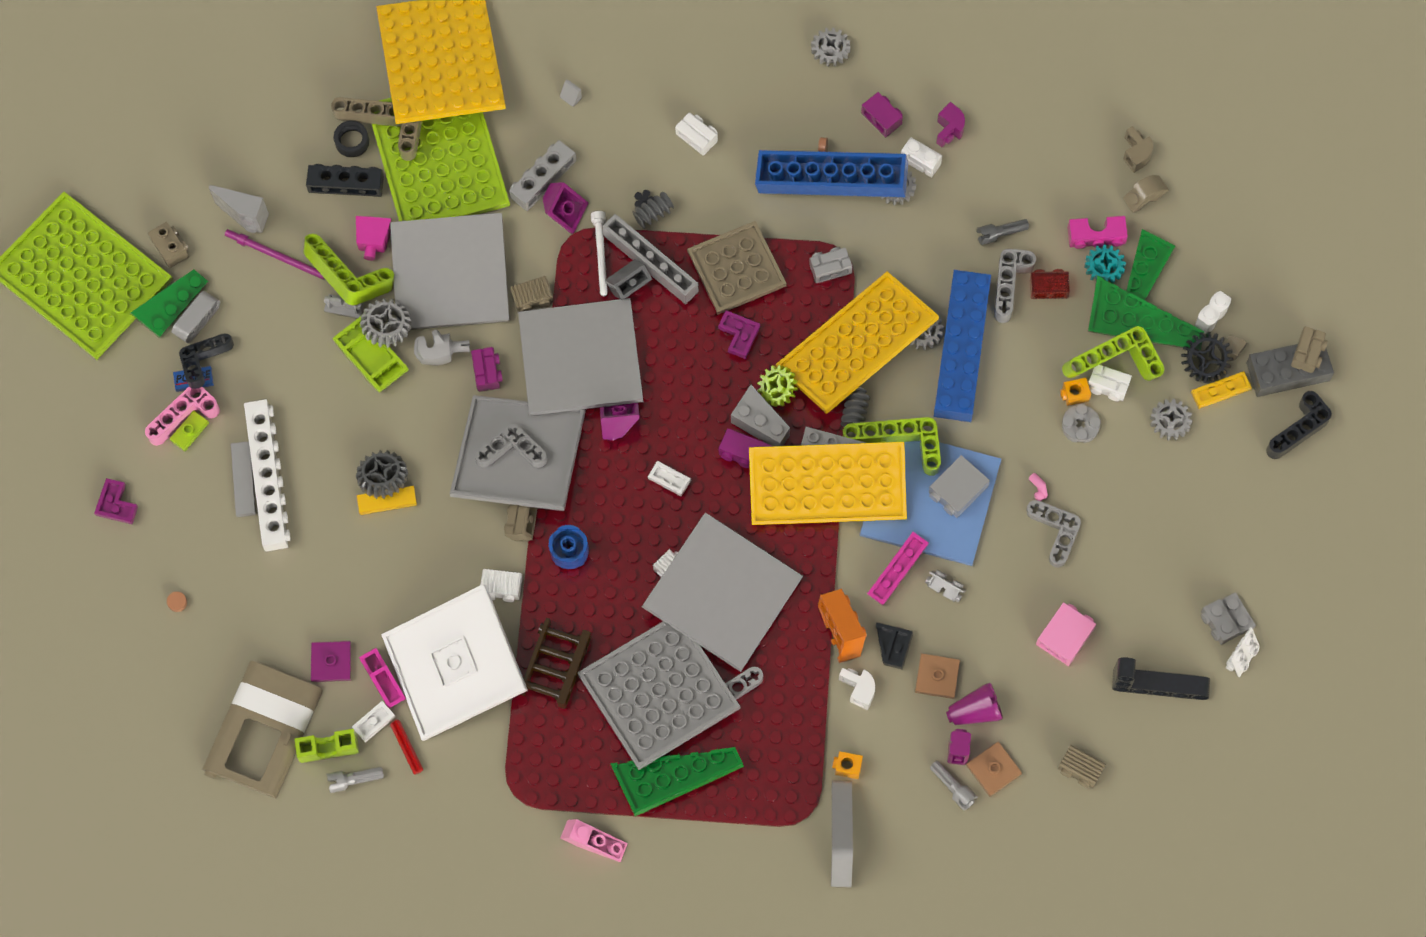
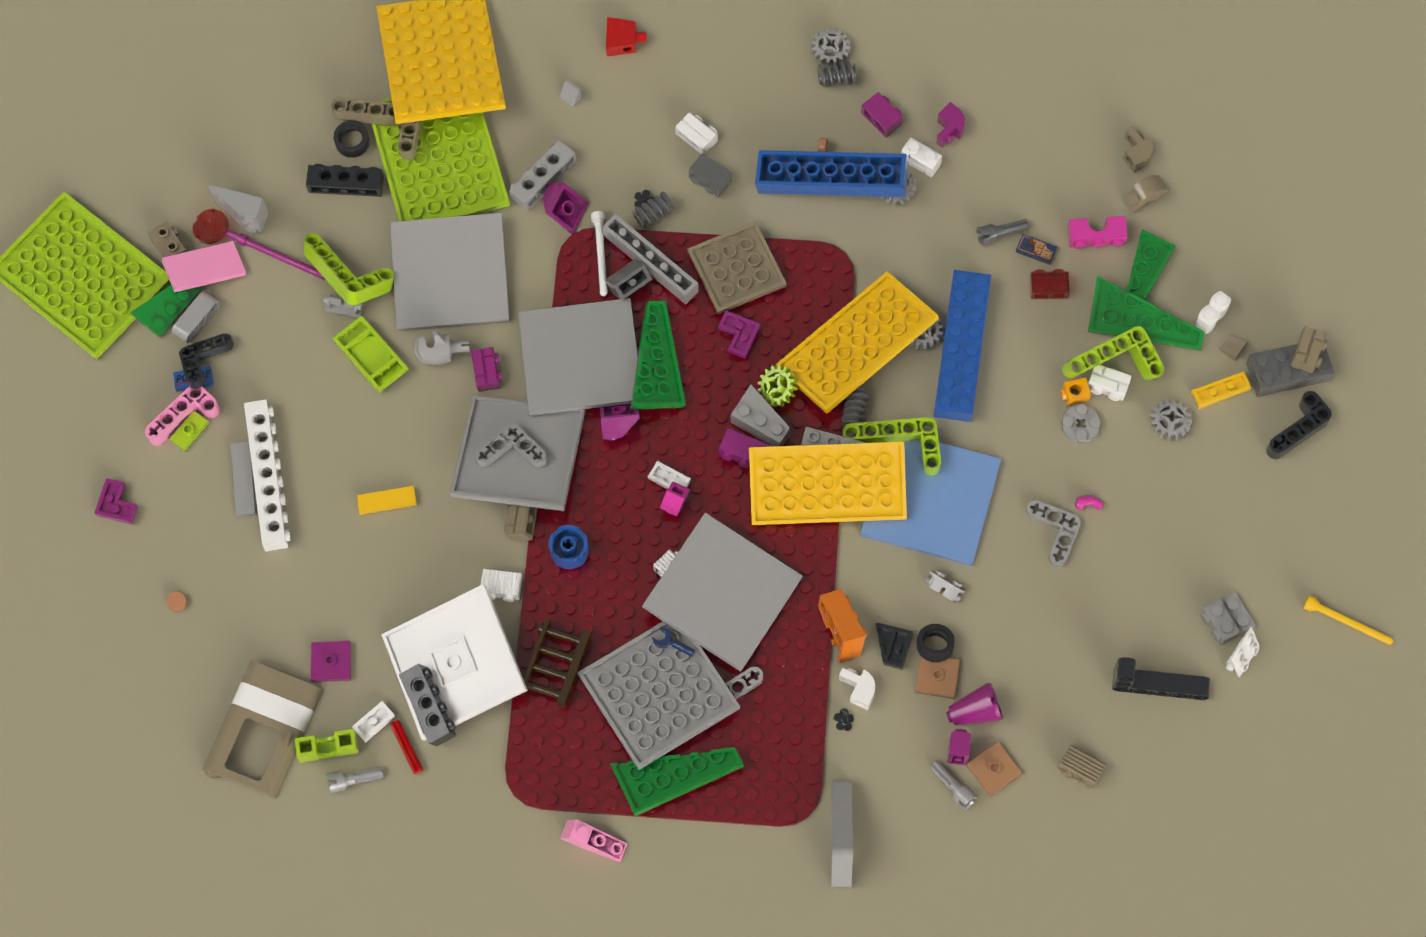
(203, 266): none -> bright pink tile
(210, 226): none -> clear red tile
(372, 235): dark pink torso -> none
(373, 482): dark grey gear -> none
(374, 317): light grey gear -> none
(382, 678): dark pink slope -> none
(411, 681): none -> brick
(532, 294): dark tan brick -> none
(622, 36): none -> red torso
(657, 370): none -> green wing
(674, 498): none -> dark pink brick
(674, 643): none -> dark blue piece
(710, 175): none -> dark grey brick
(830, 264): light grey brick -> none
(837, 74): none -> dark grey piece
(844, 720): none -> black plant
(854, 771): light orange brick -> none
(897, 568): dark pink plate -> none
(935, 630): none -> black tyre
(958, 487): light grey brick -> none
(1008, 285): light grey beam -> none
(1036, 249): none -> tile
(1041, 487): bright pink arm -> none
(1066, 633): bright pink brick -> none
(1085, 500): none -> dark pink arm
(1112, 261): teal gear -> none
(1210, 349): black gear -> none
(1314, 605): none -> yellow piece

